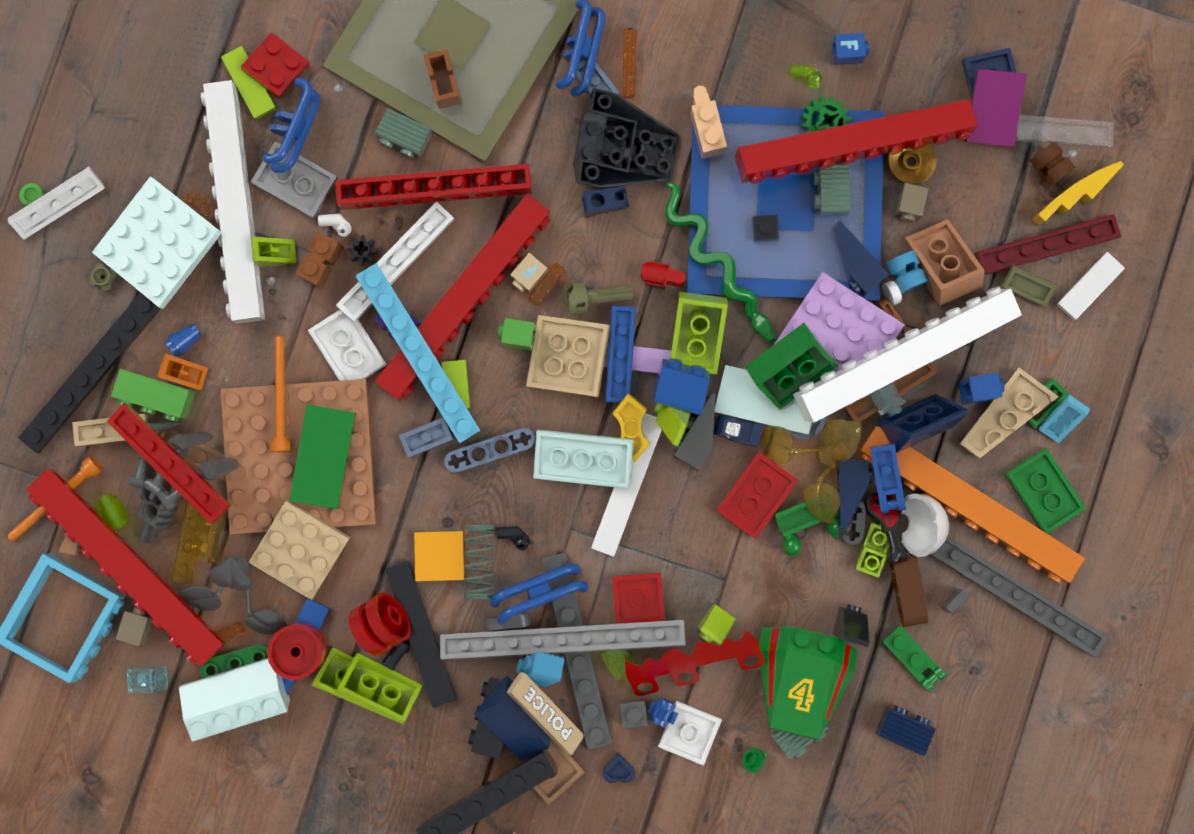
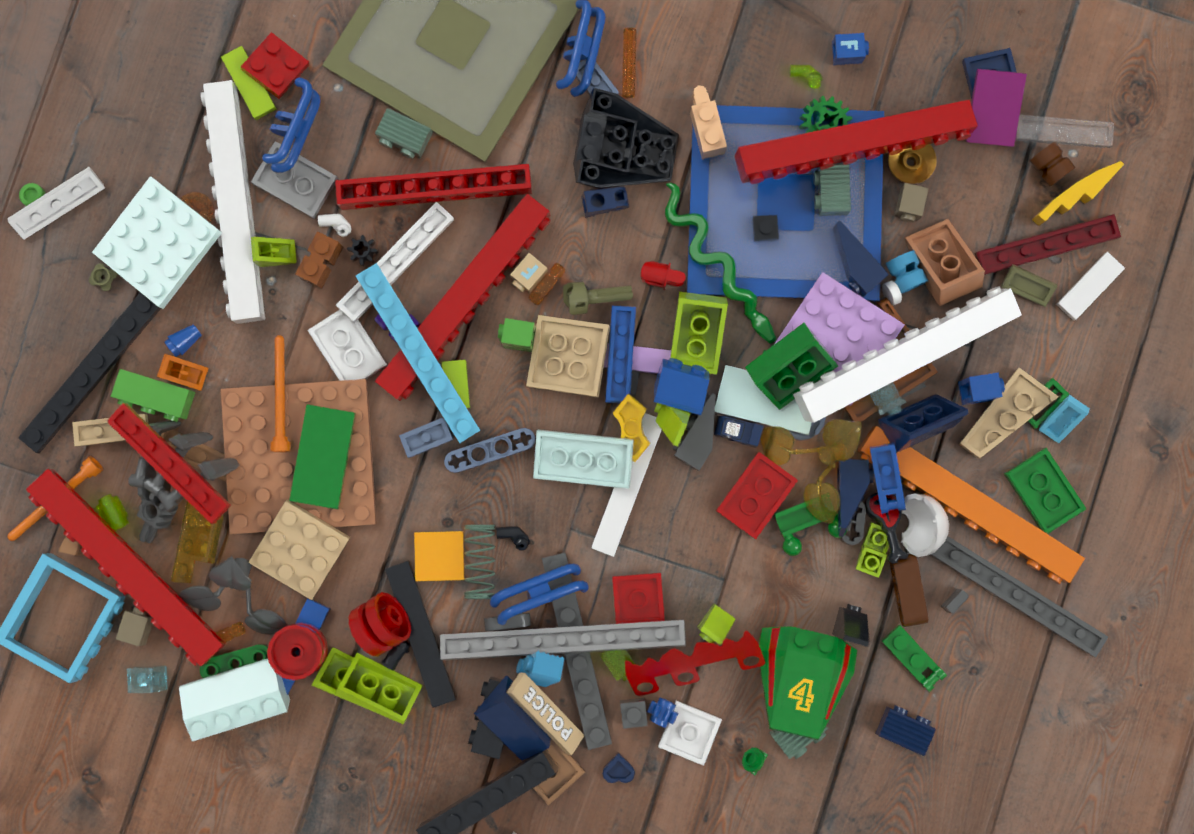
(442, 79): dark orange piece -> none

